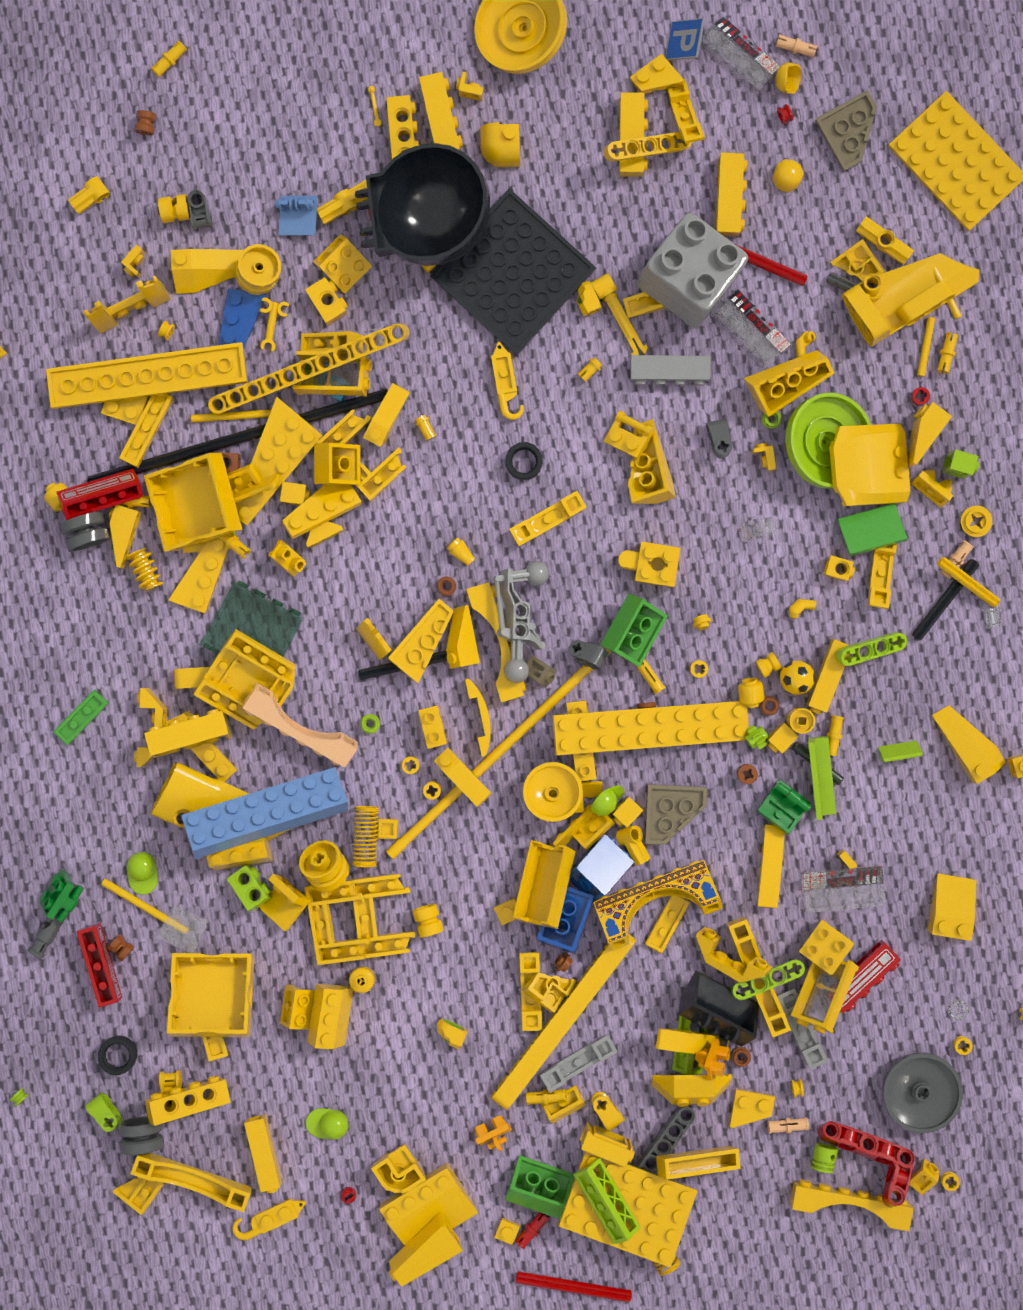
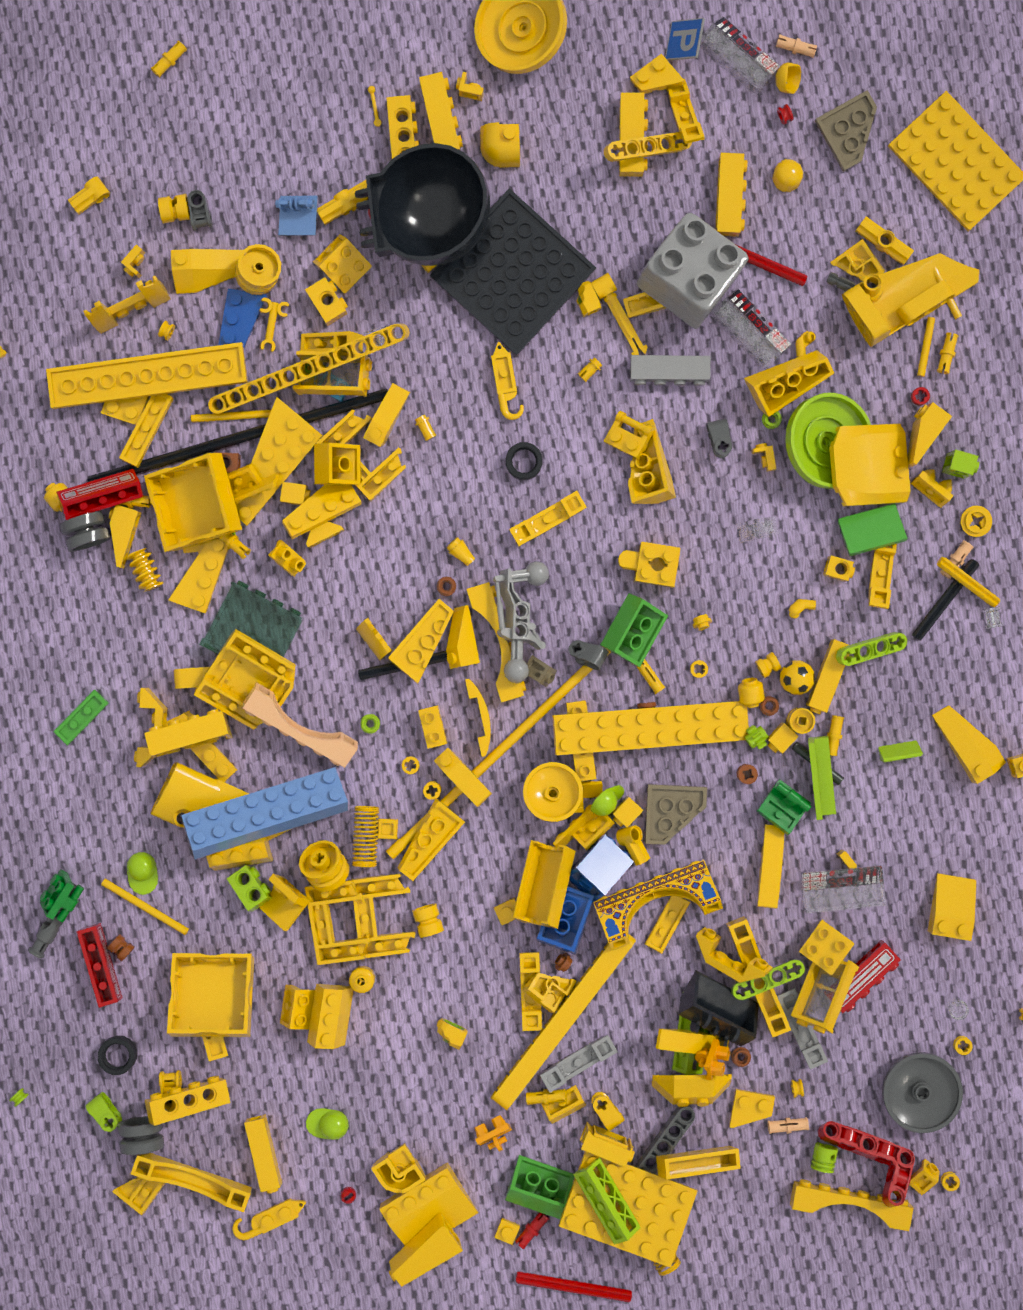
(144, 124): dark orange wheel -> none
(183, 928): clear hinge -> none
(431, 837): none -> yellow wing

